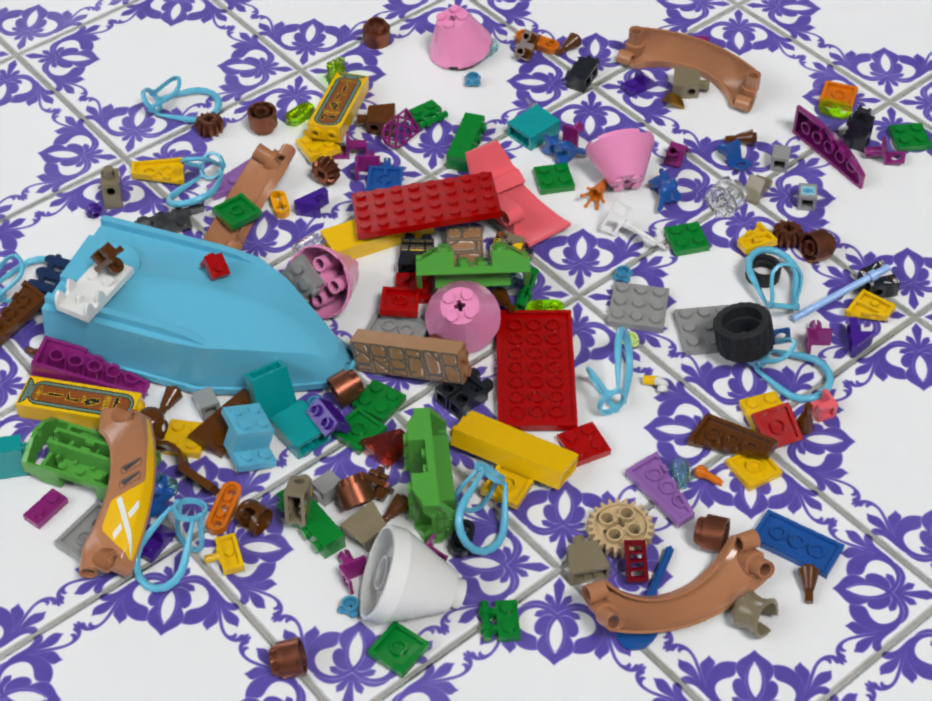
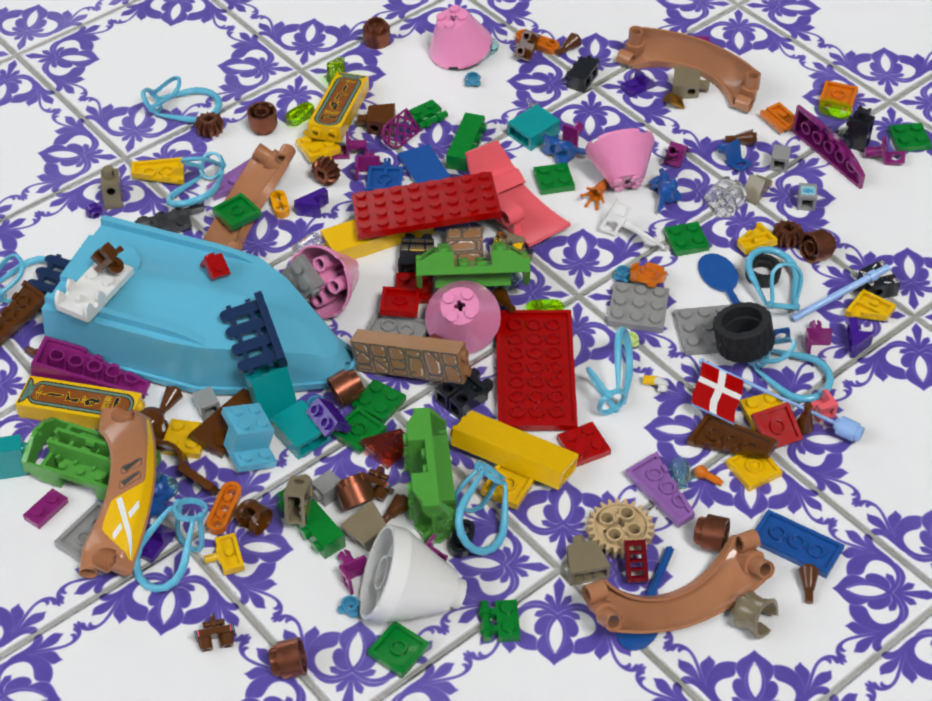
(205, 636): none -> reddish brown hips
(256, 343): none -> dark blue fence
(422, 164): none -> blue tile
(525, 293): green pin -> none
(648, 273): none -> orange plate
(719, 274): none -> blue piece
(721, 391): none -> flag
(778, 117): none -> orange plate

